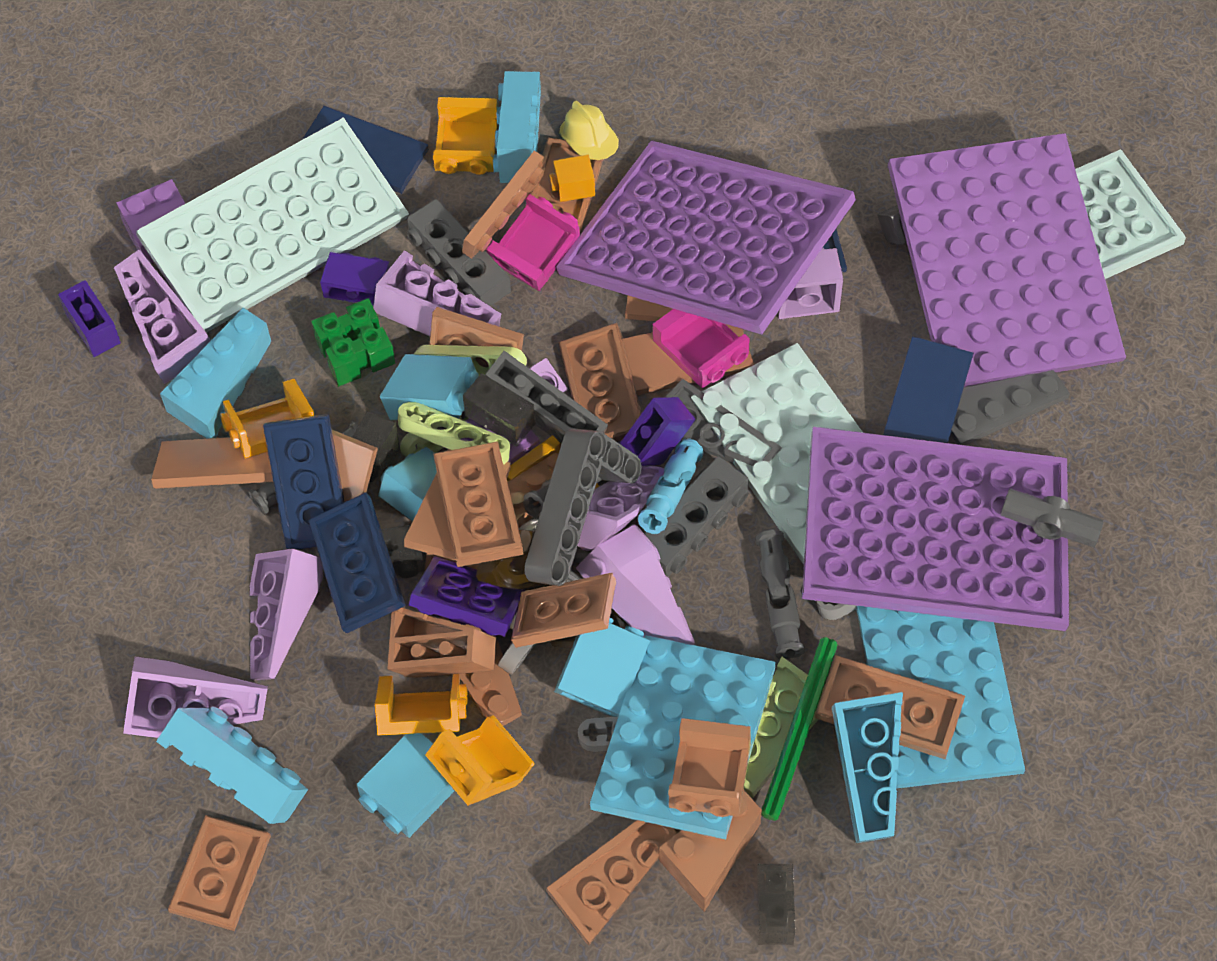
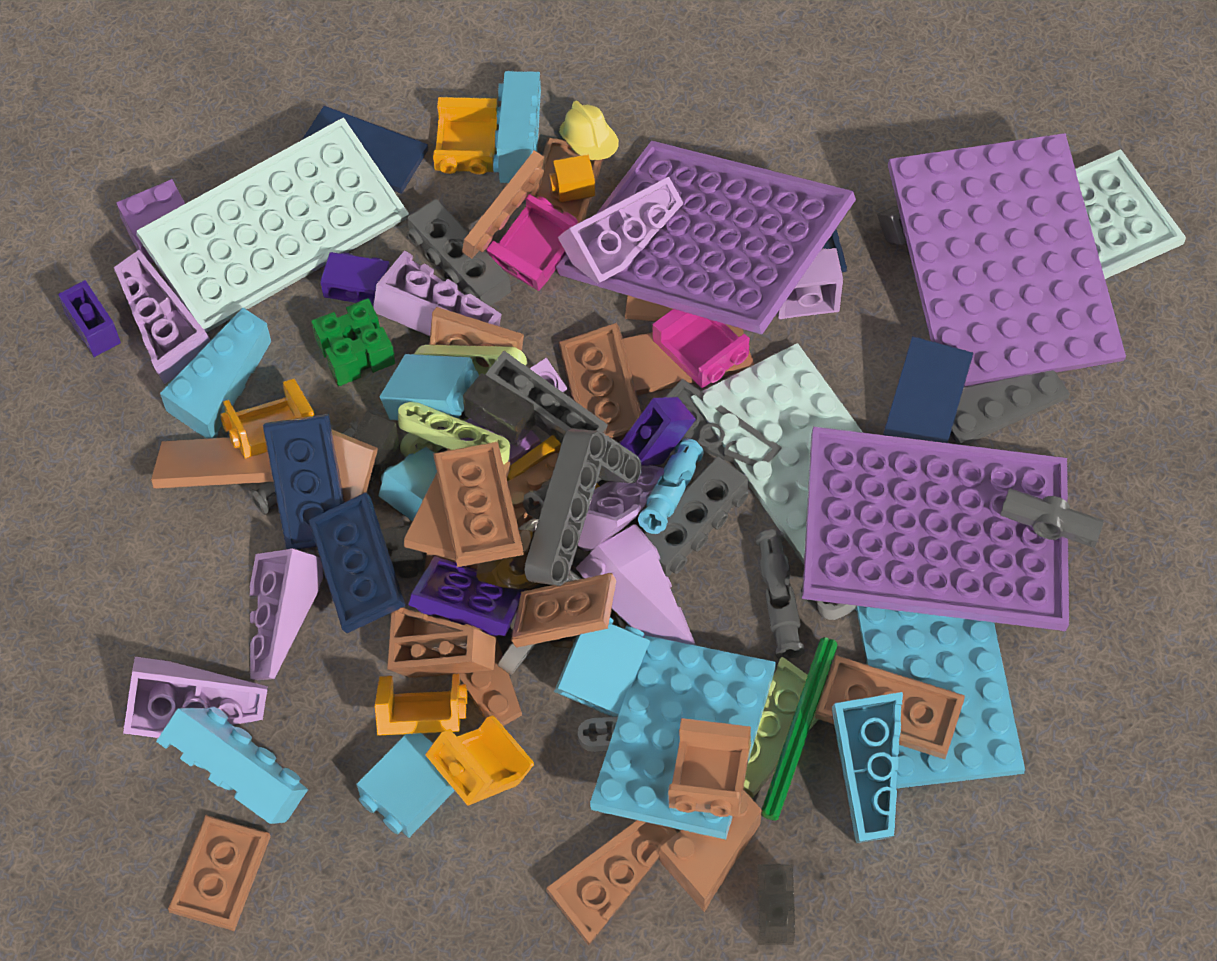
(617, 234): none -> lavender wedge

